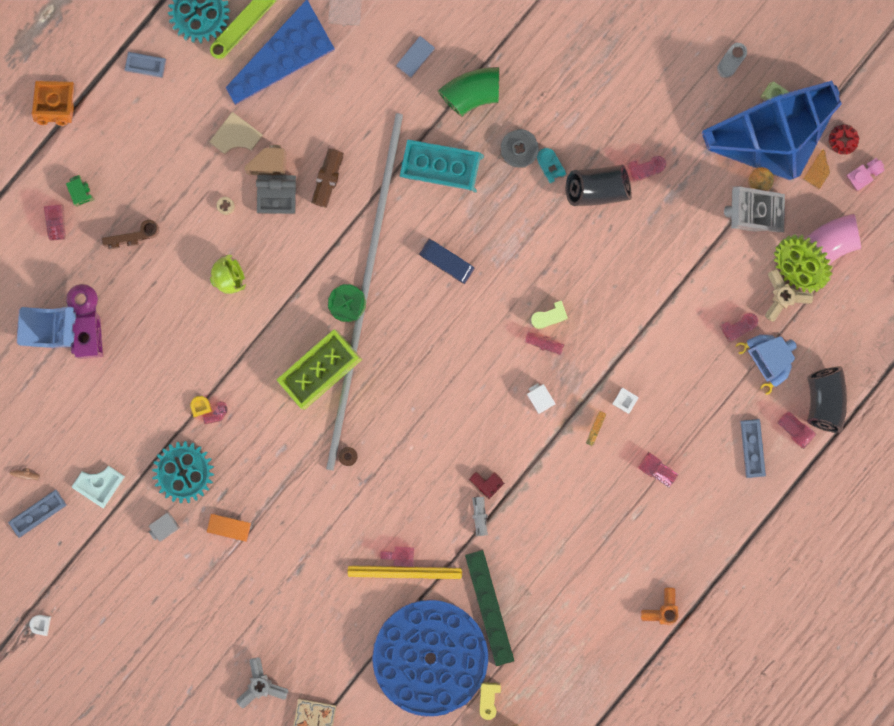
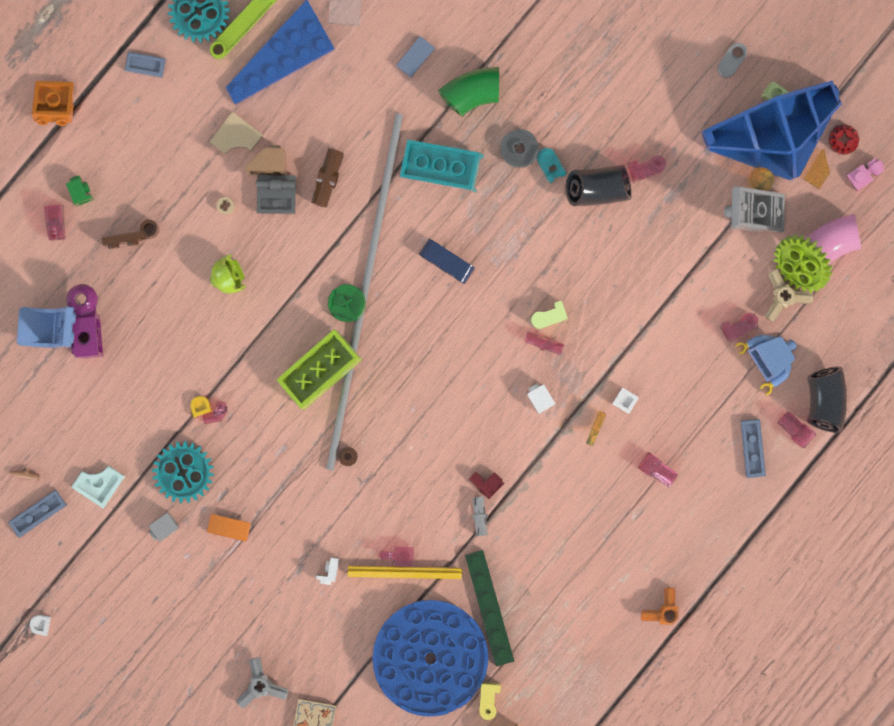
(331, 568): none -> white bracket

